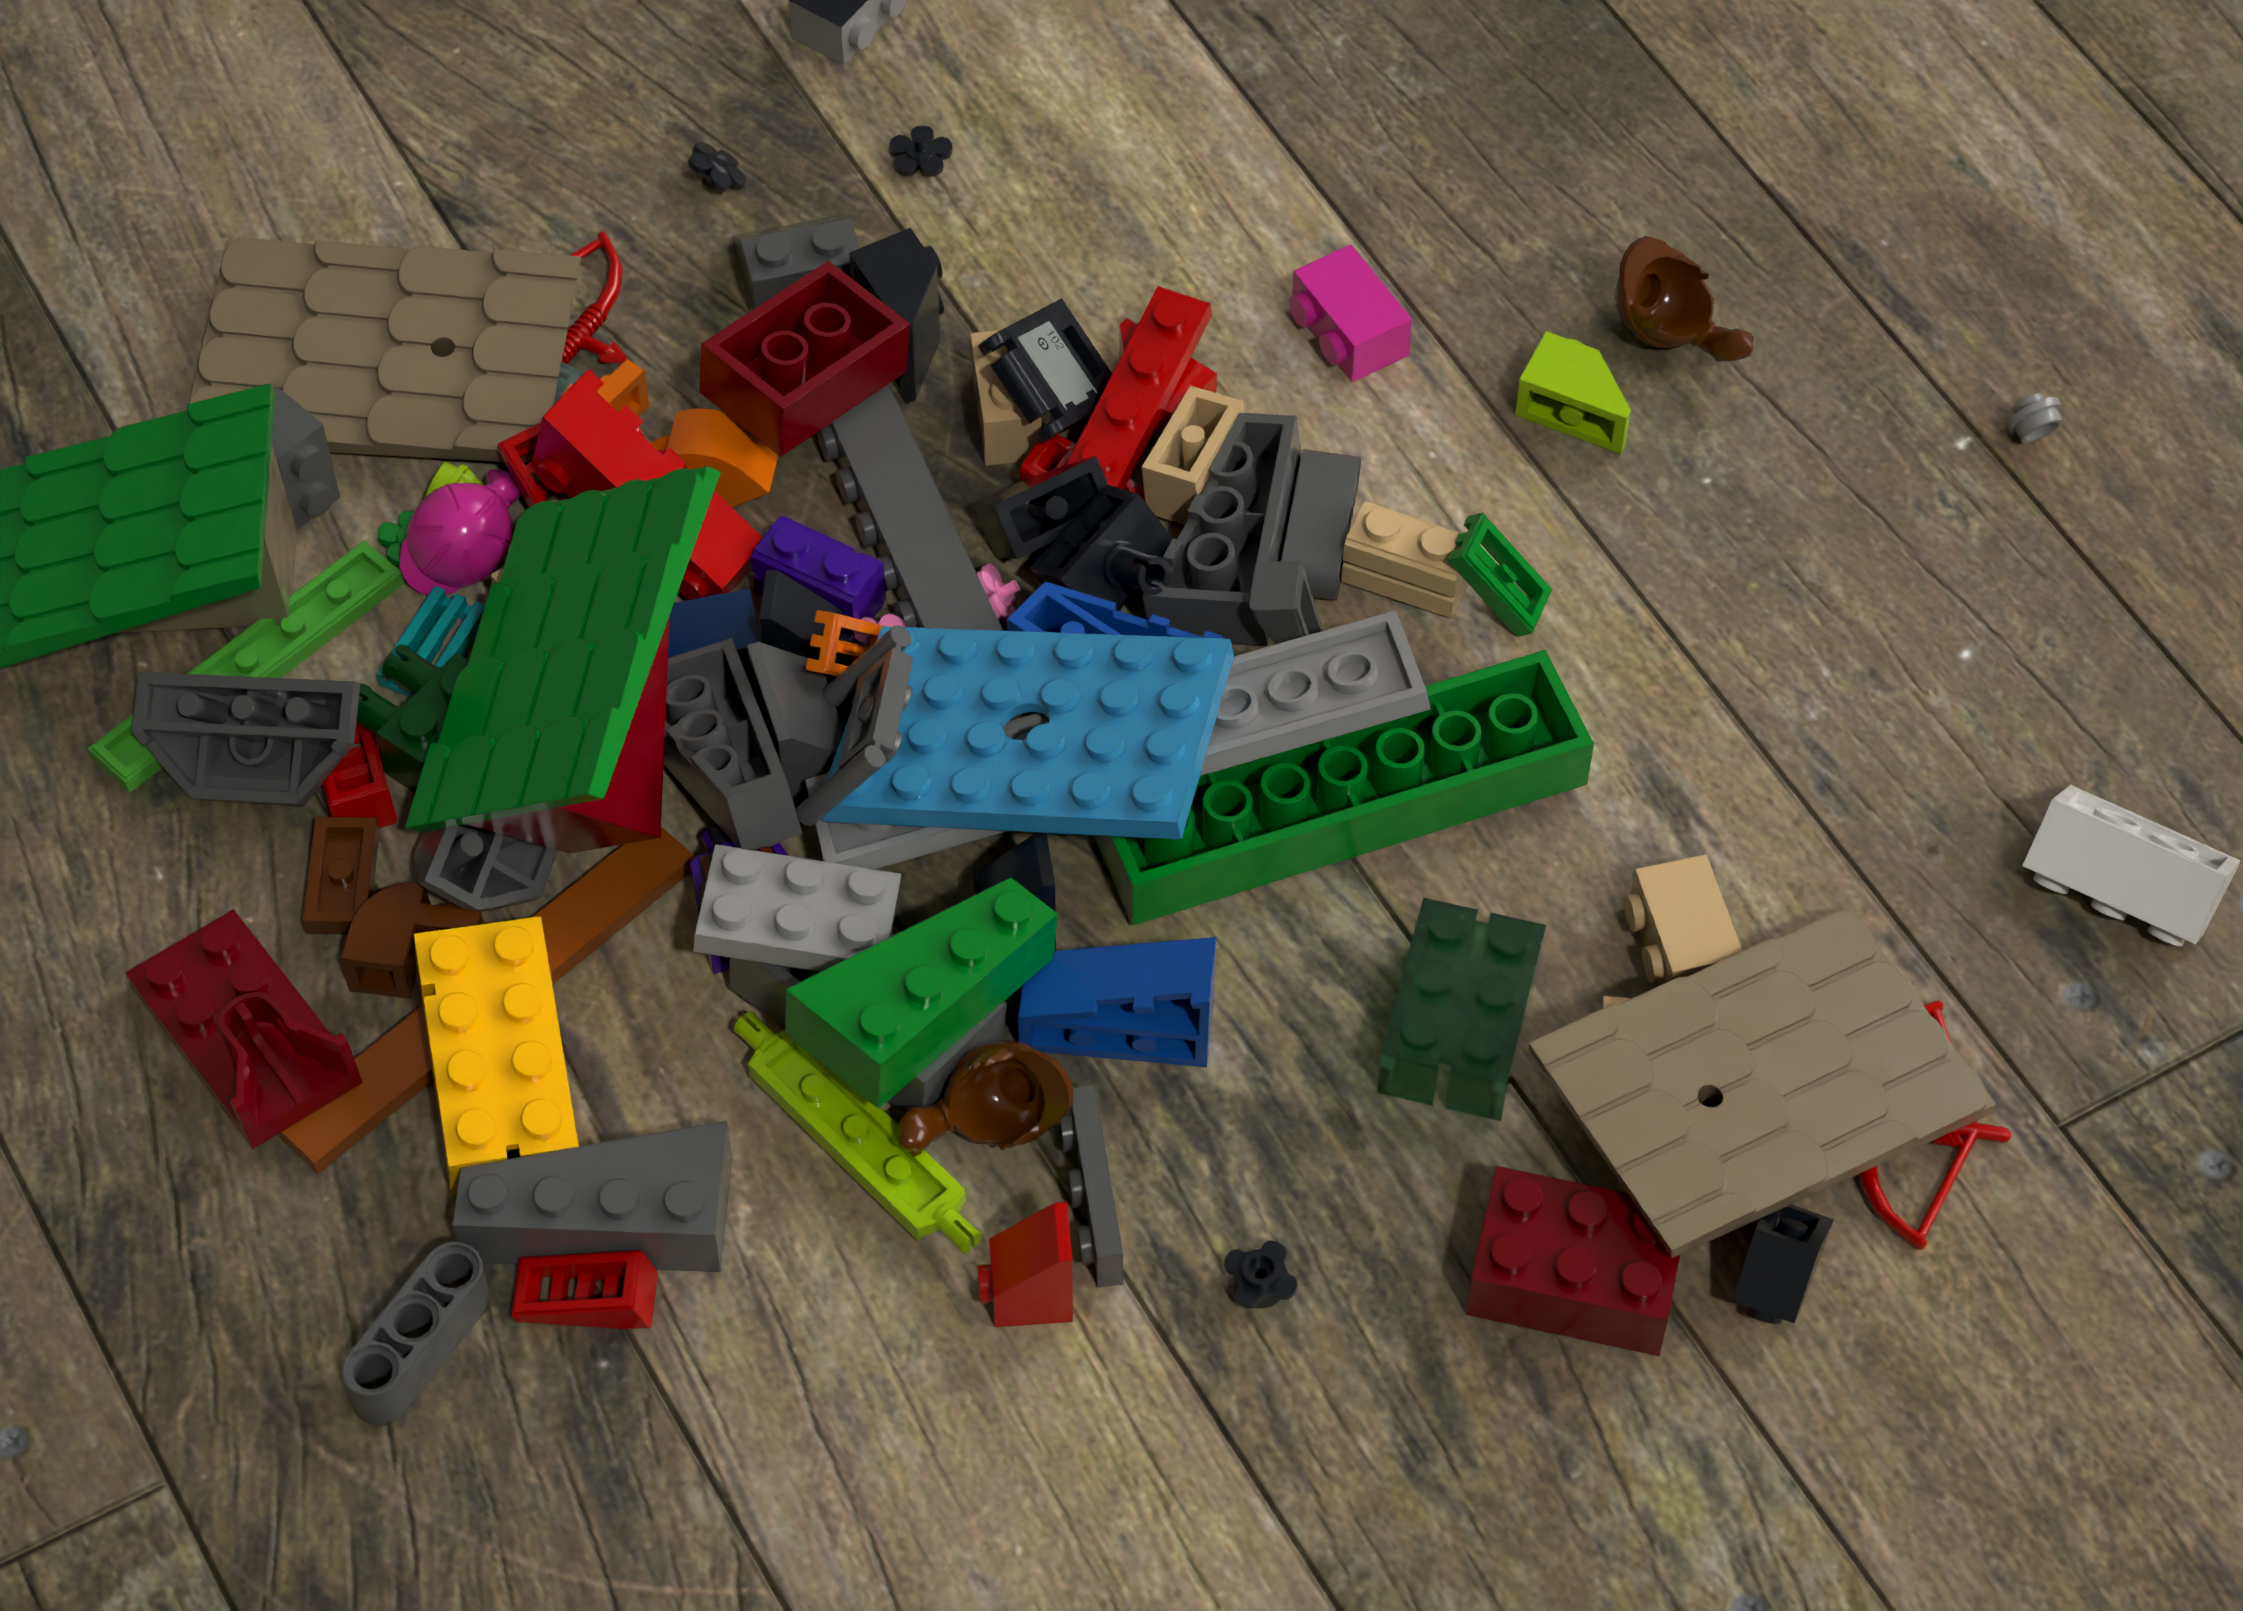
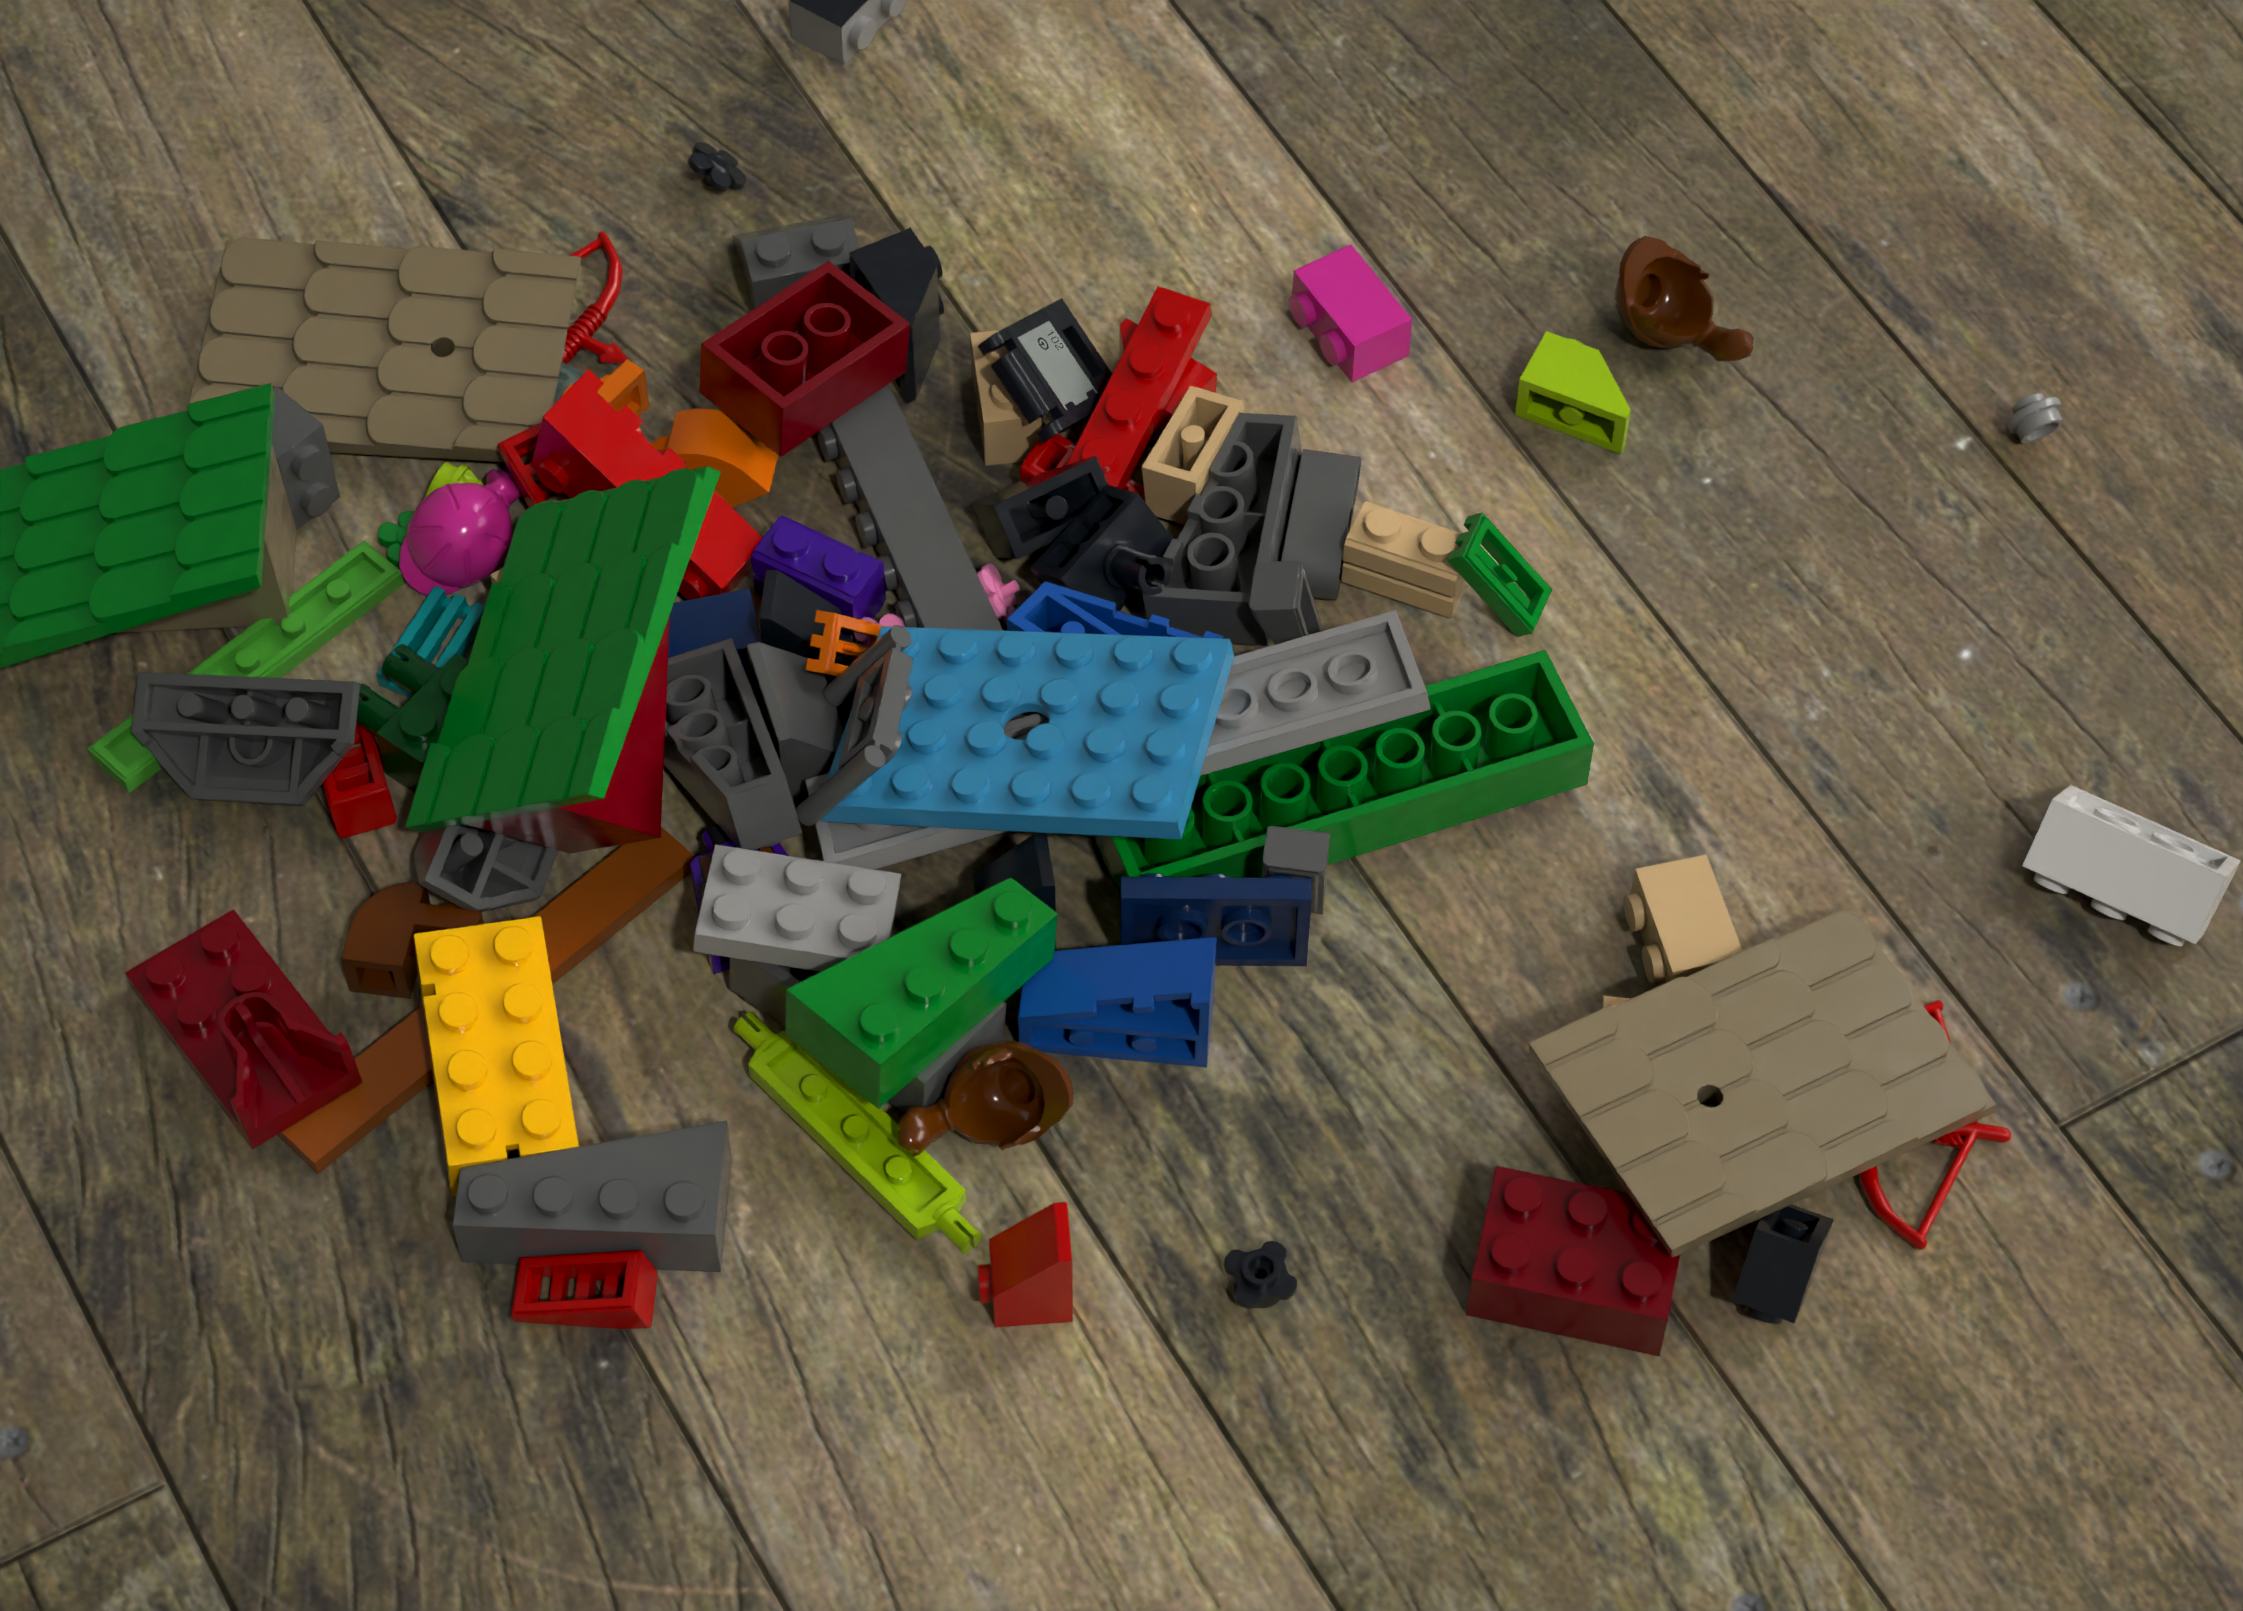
(340, 872): reddish brown plate -> none
(414, 1361): dark grey beam -> none
(920, 152): black plant -> none
(1092, 1188): dark grey plate -> none
(1251, 917): none -> dark blue plate
(1300, 856): none -> dark grey slope
(1461, 1007): clear green piece -> none

